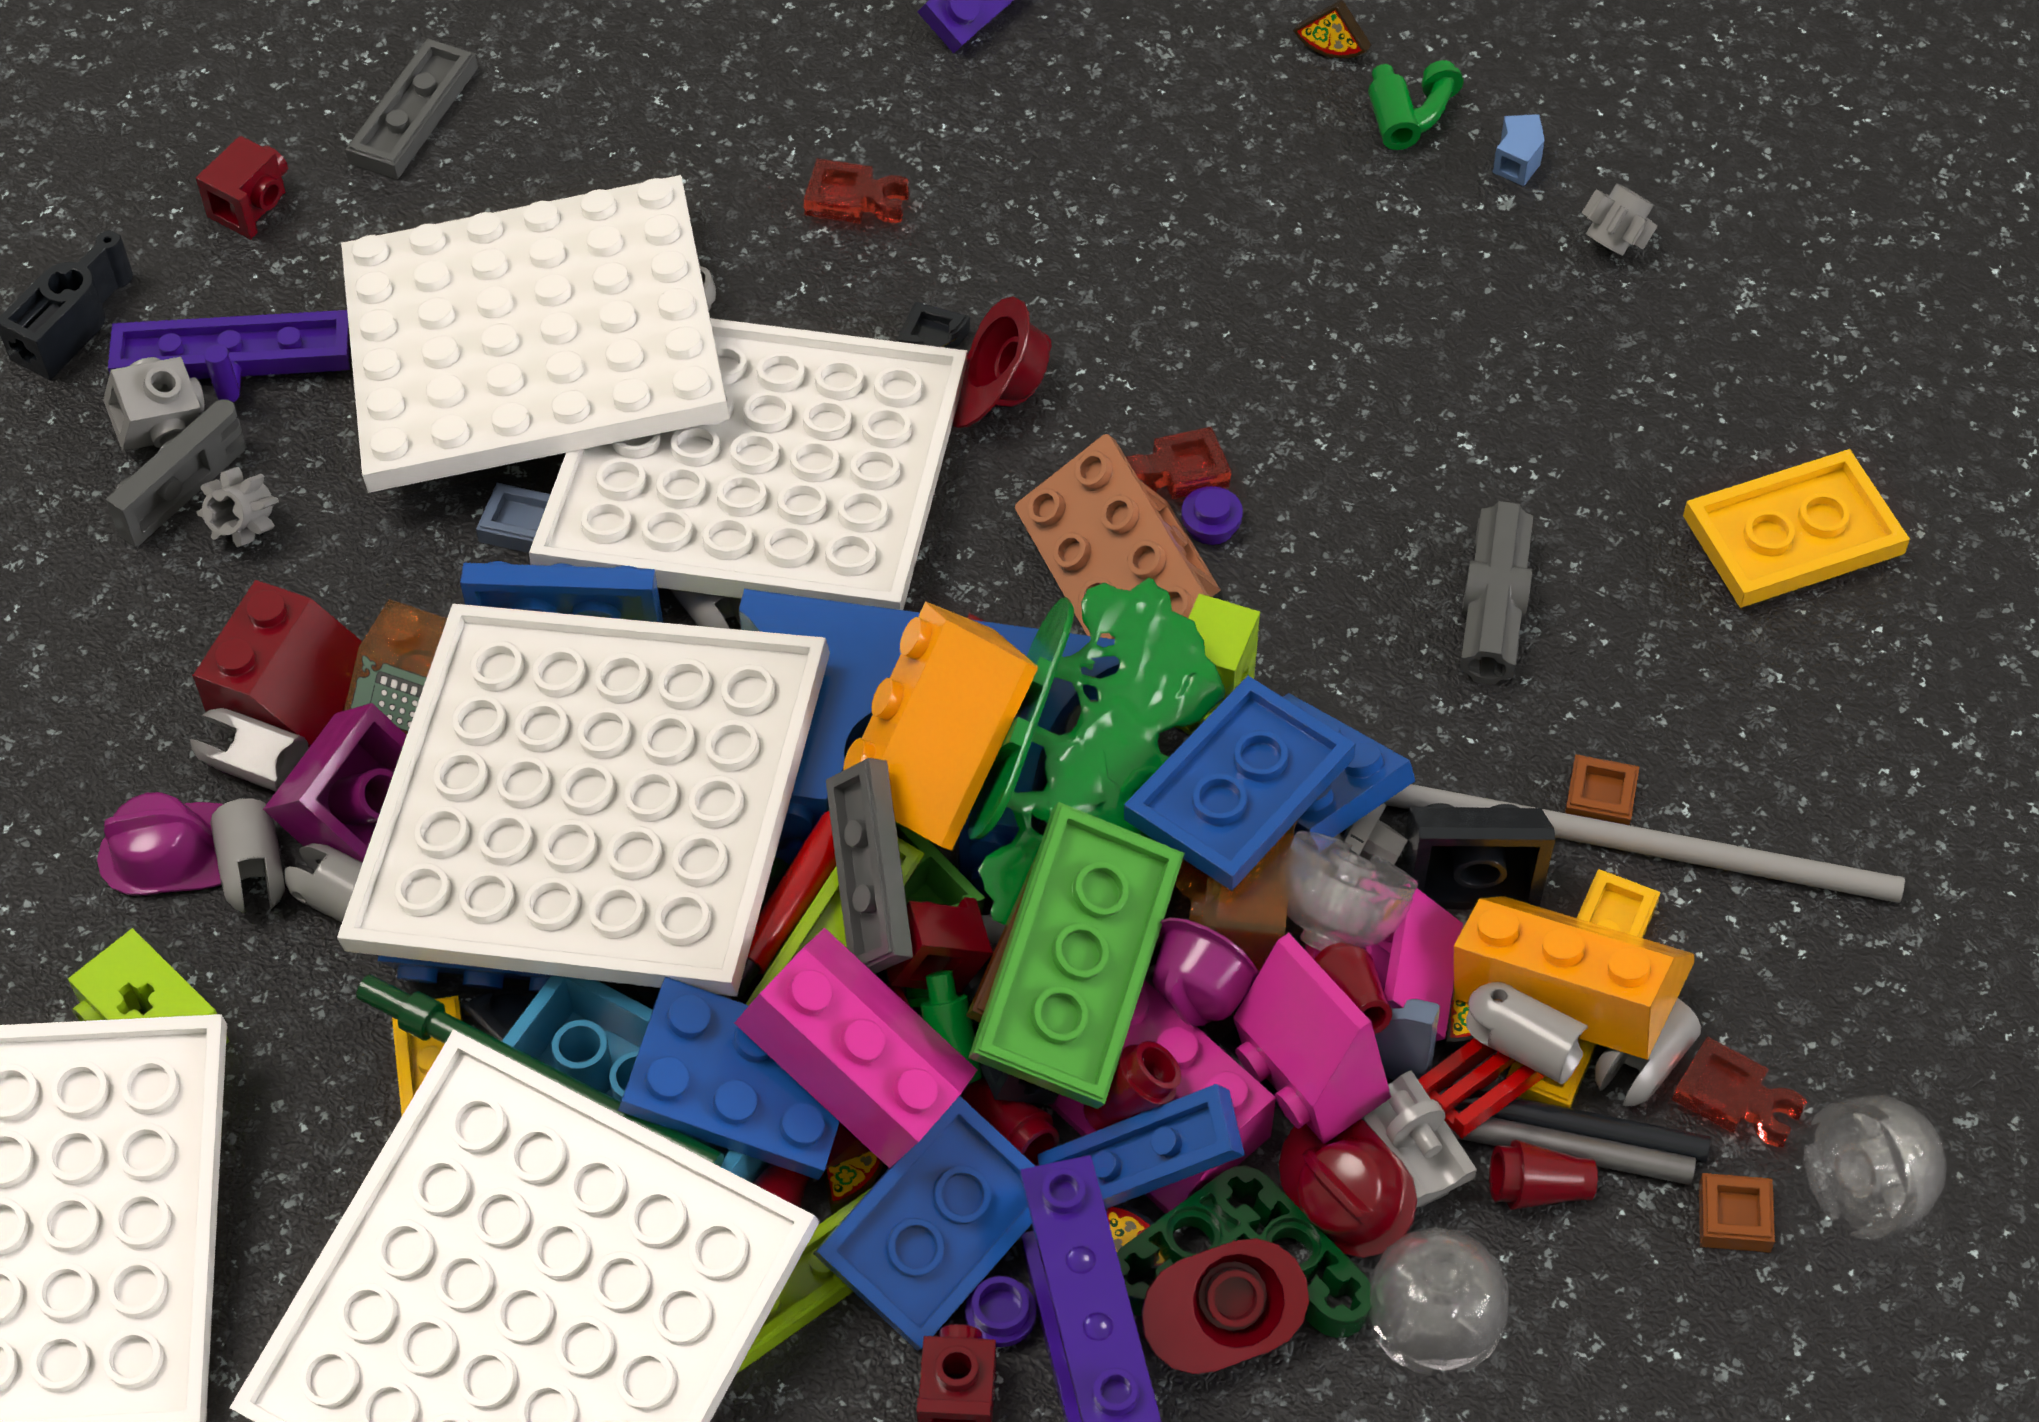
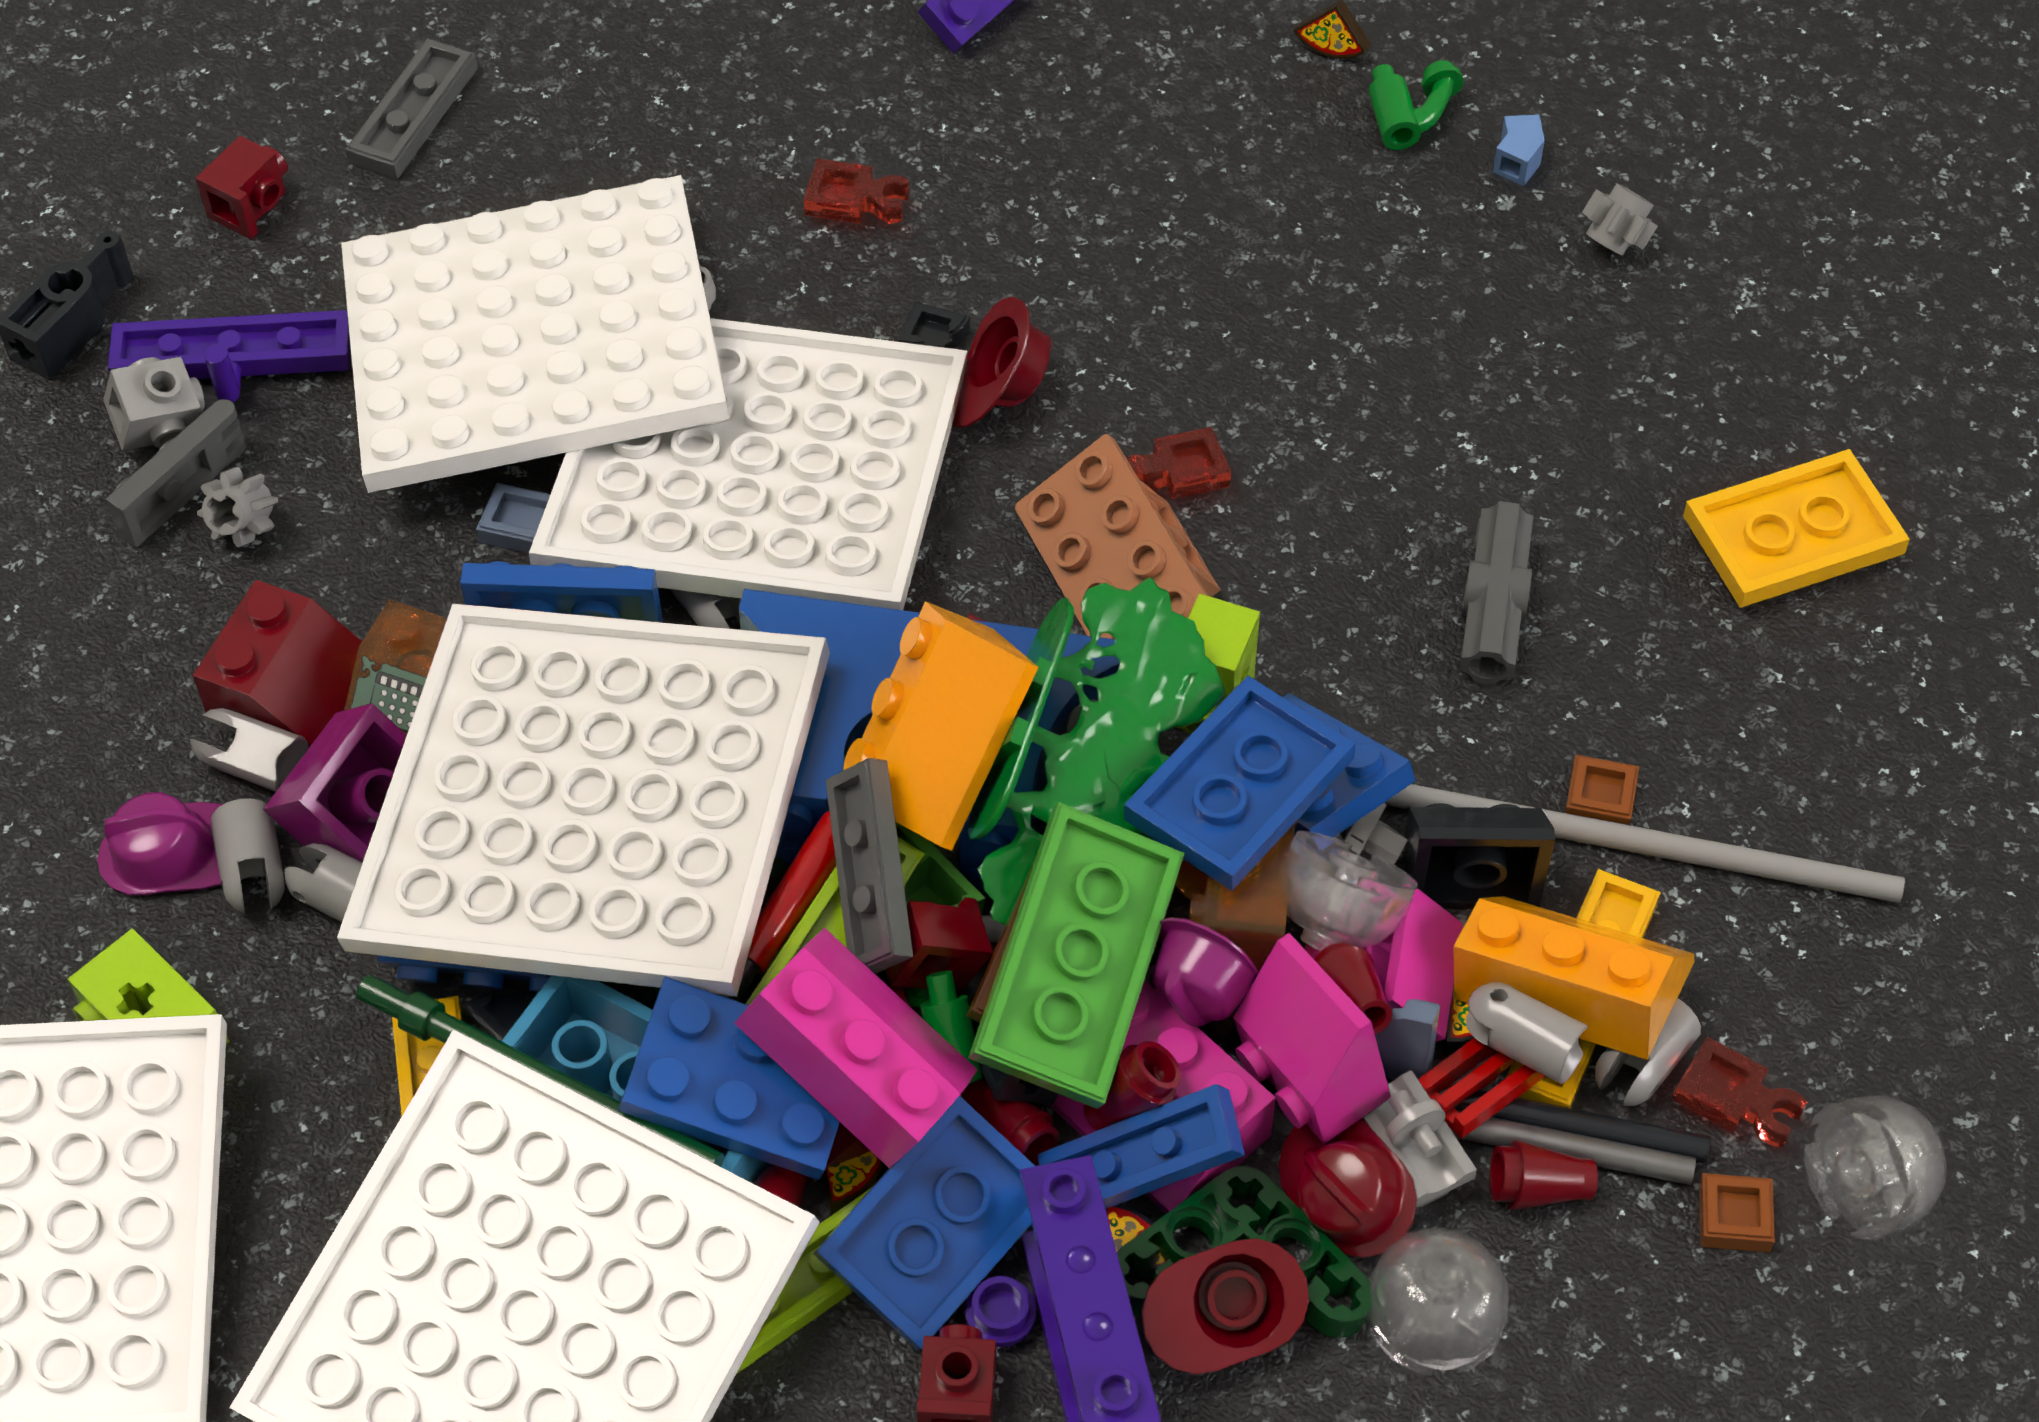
(1211, 514): dark purple plate -> none

